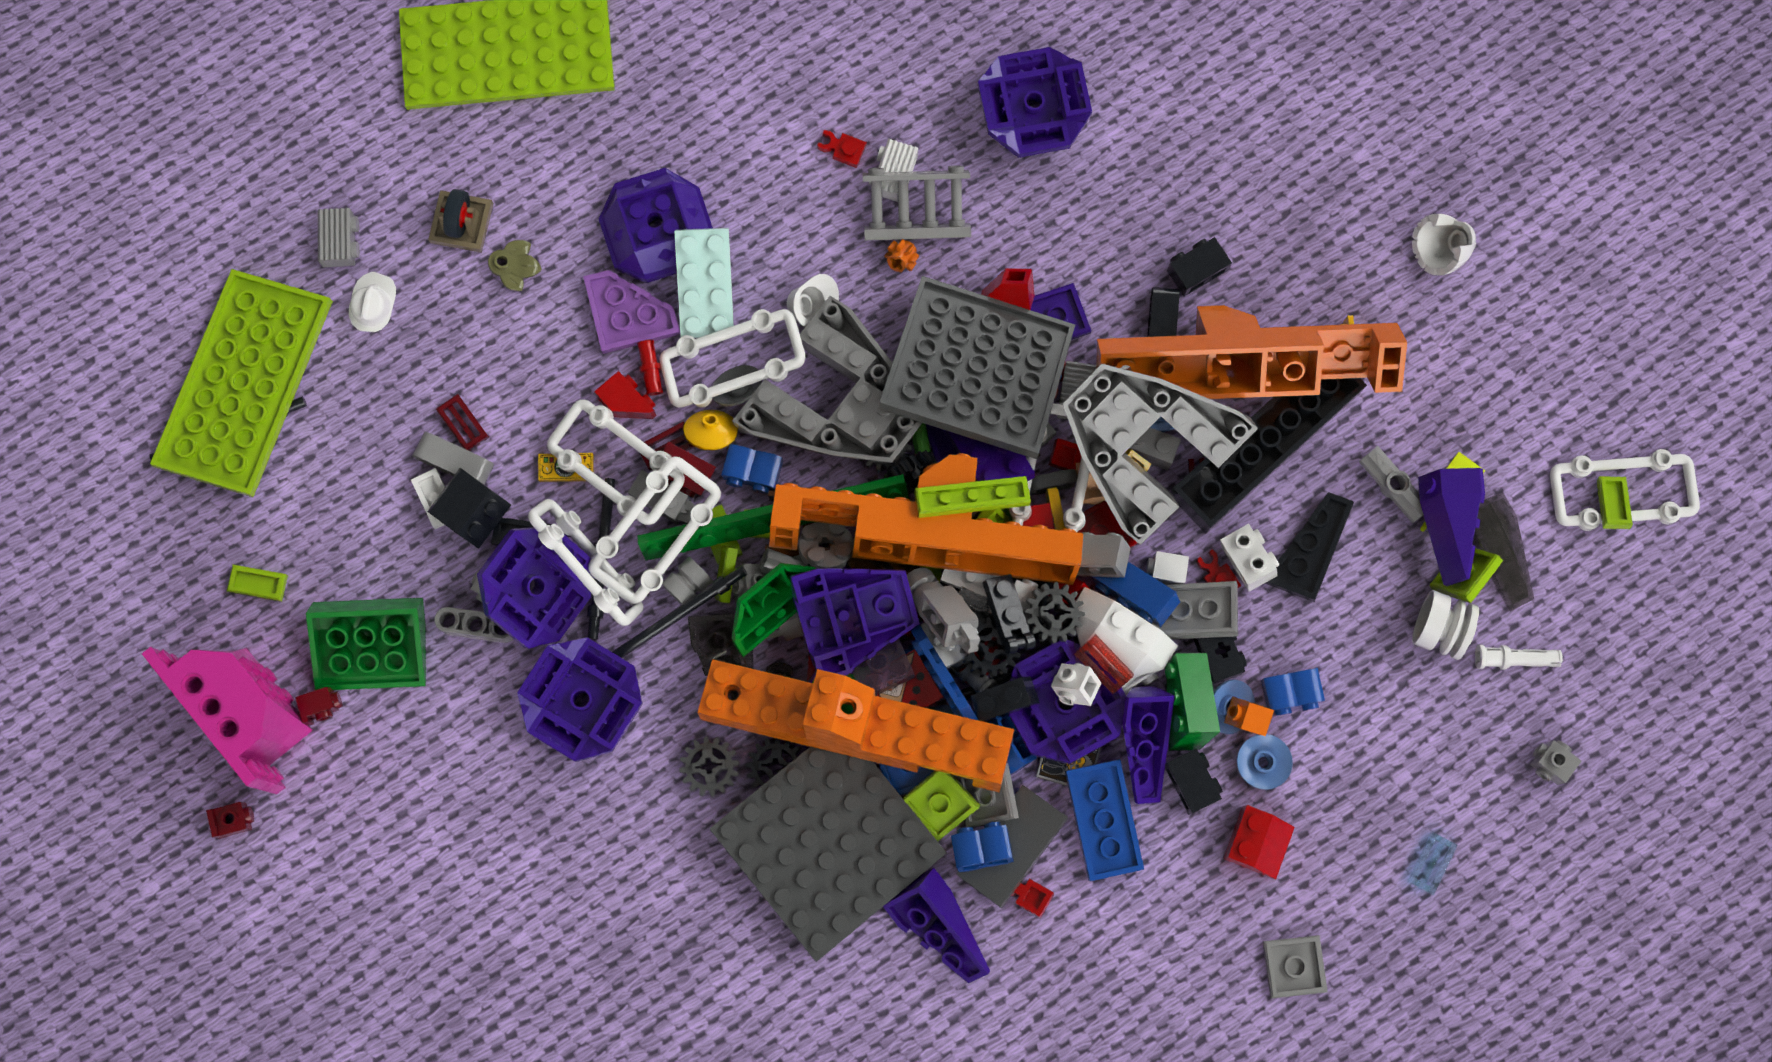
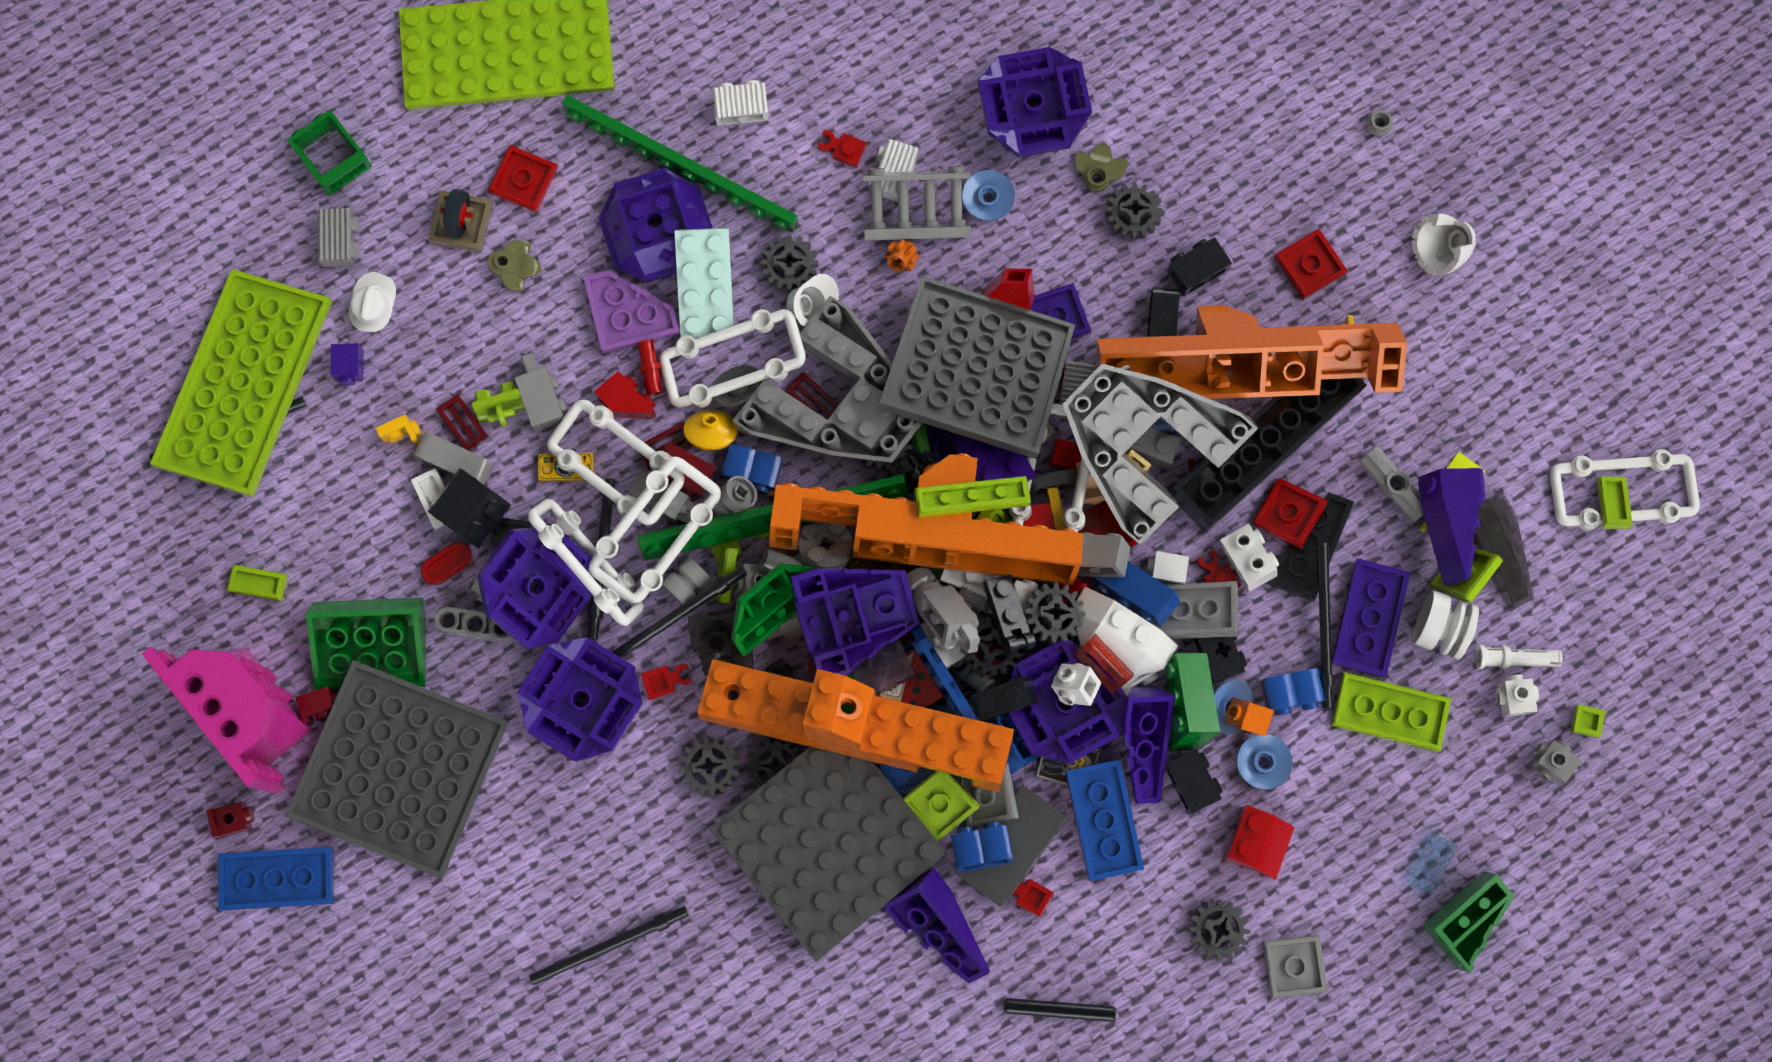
(275, 878): none -> blue plate
(342, 173): none -> green window
(347, 363): none -> dark purple brick
(395, 429): none -> yellow bracket
(397, 769): none -> dark grey plate
(446, 563): none -> red tile
(498, 406): none -> lime hips
(523, 178): none -> red tile
(539, 395): none -> light grey hinge
(660, 922): none -> black bar
(661, 681): none -> red plate
(688, 169): none -> green plate
(736, 496): none -> light grey wheel
(740, 103): none -> white brick
(796, 384): none -> dark red tile
(801, 263): none -> dark grey gear
(988, 183): none -> medium blue dish
(1060, 1009): none -> black axle
(1100, 164): none -> olive plate
(1122, 212): none -> dark grey gear
(1206, 924): none -> dark grey gear
(1289, 513): none -> red tile
(1310, 264): none -> red tile
(1326, 677): none -> black bar
(1370, 618): none -> dark purple plate
(1383, 116): none -> light grey plate
(1391, 712): none -> lime tile
(1469, 918): none -> green wedge
(1517, 696): none -> white brick
(1588, 721): none -> lime plate

